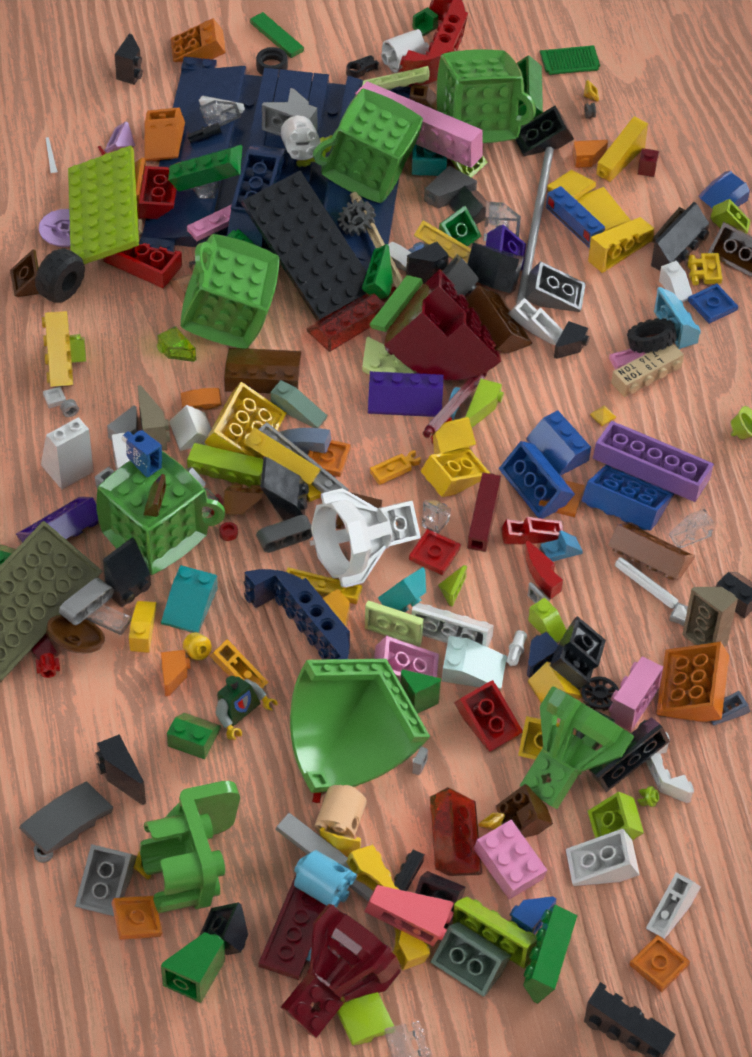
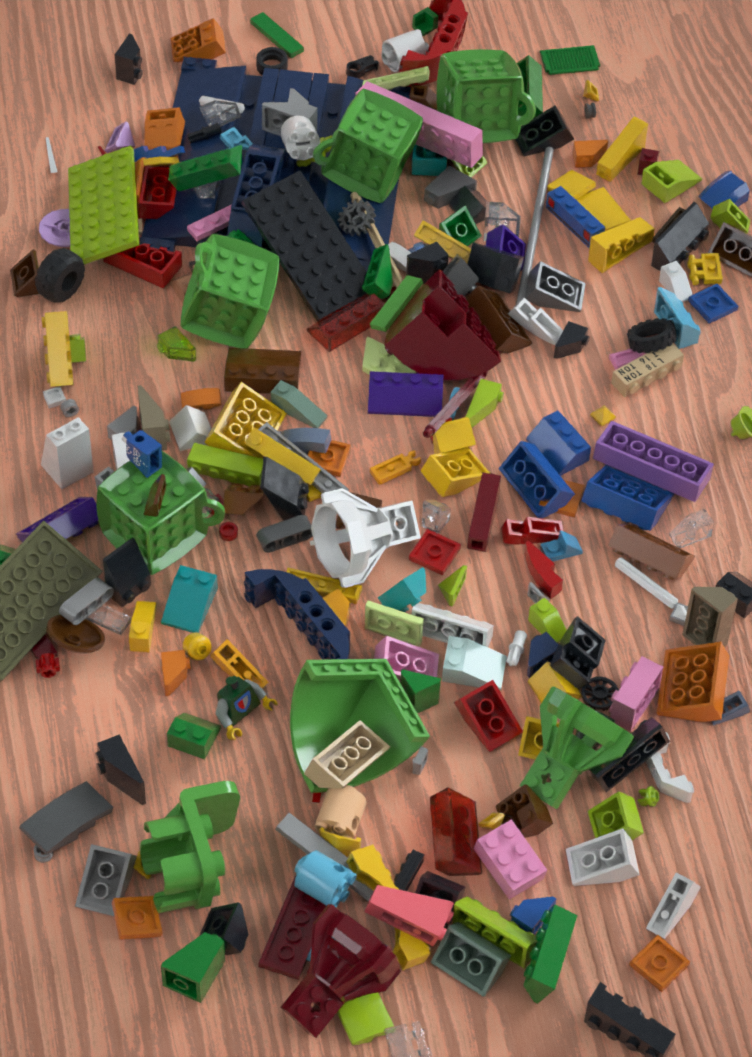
(143, 151): none -> blue slope
(160, 161): none -> yellow tile
(234, 138): none -> medium azure slope
(346, 757): none -> tan slope
(669, 179): none -> lime slope

